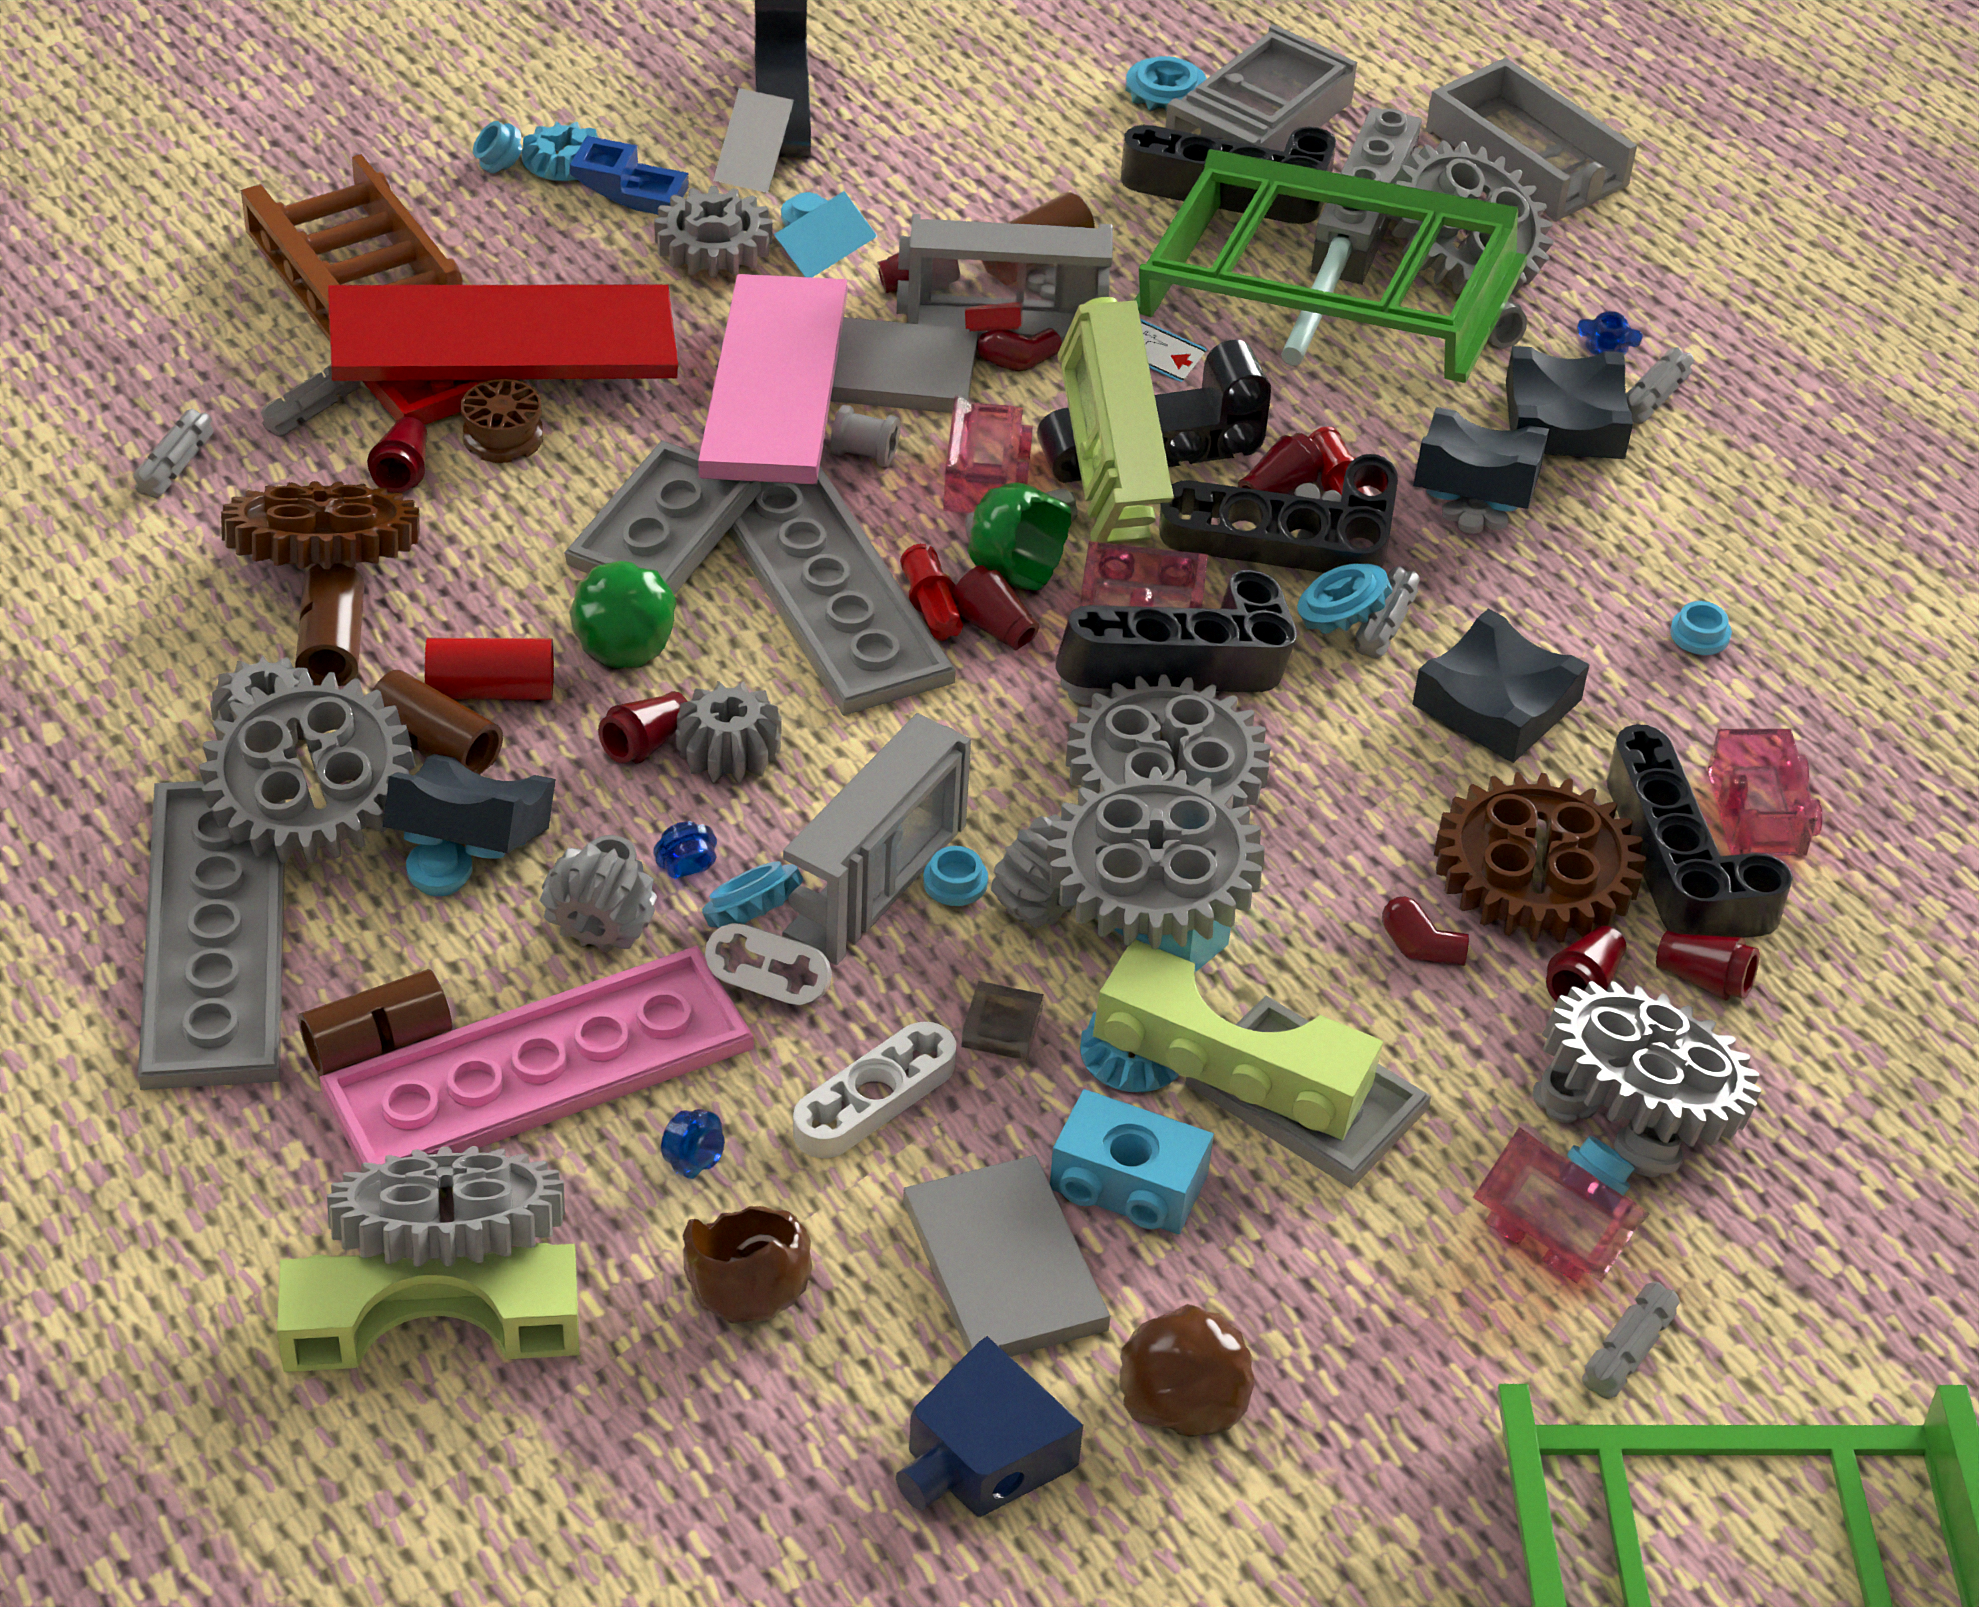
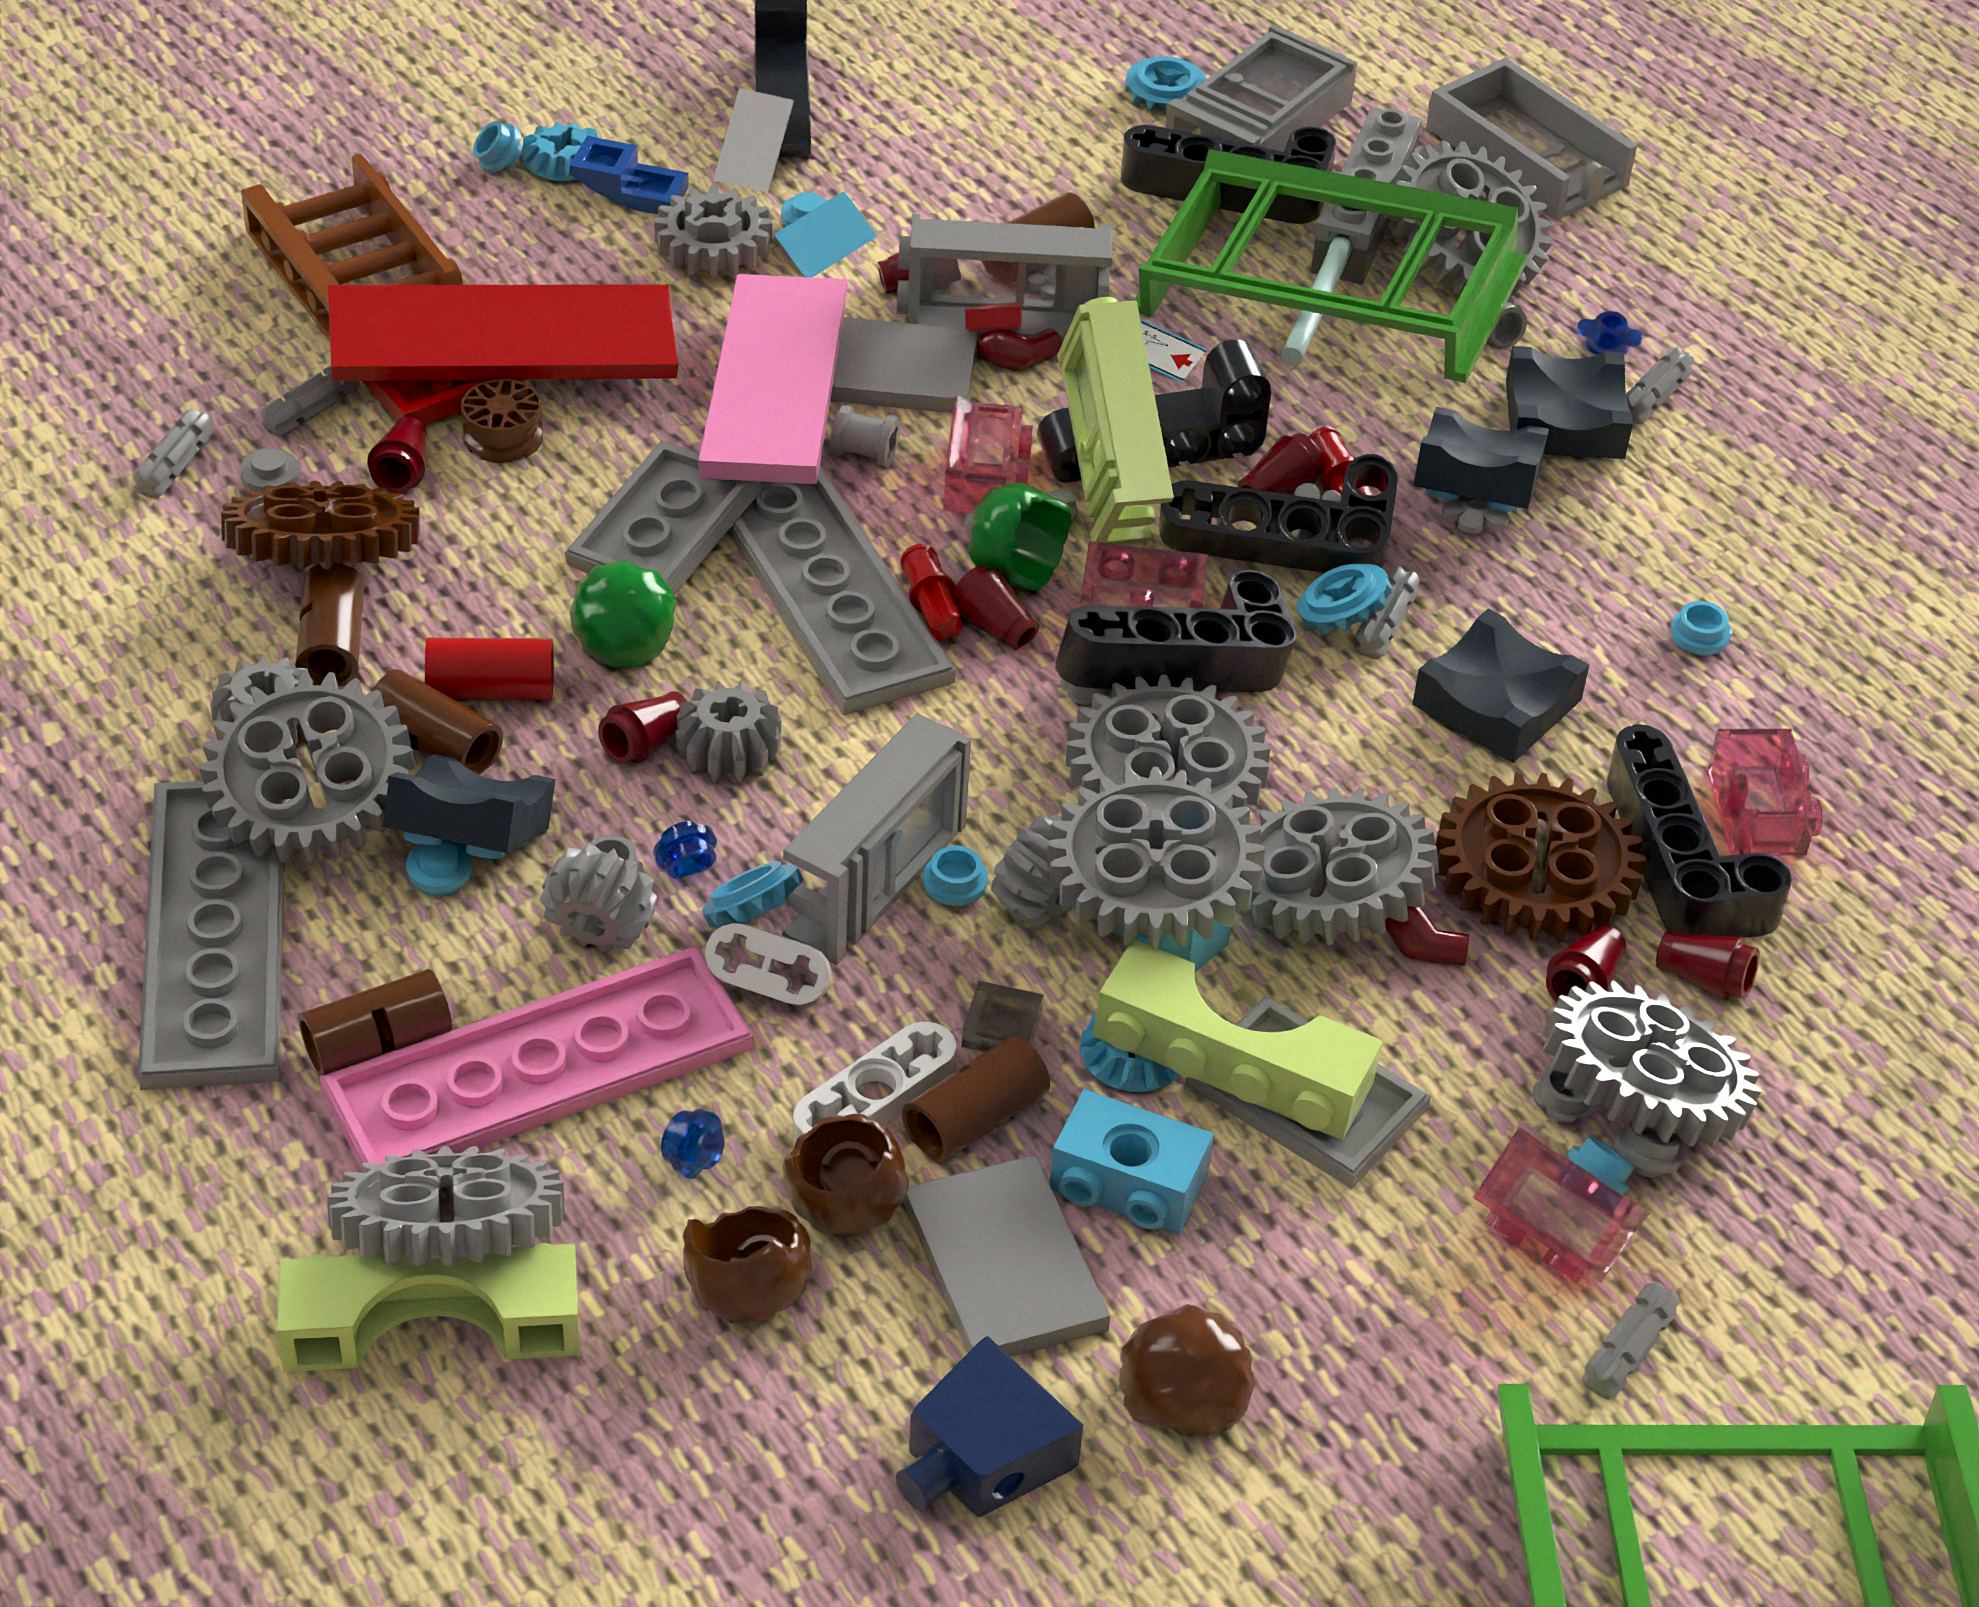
(270, 468): none -> light grey plate
(846, 1175): none -> reddish brown hair
(976, 1099): none -> reddish brown pin
(1373, 875): none -> light grey gear

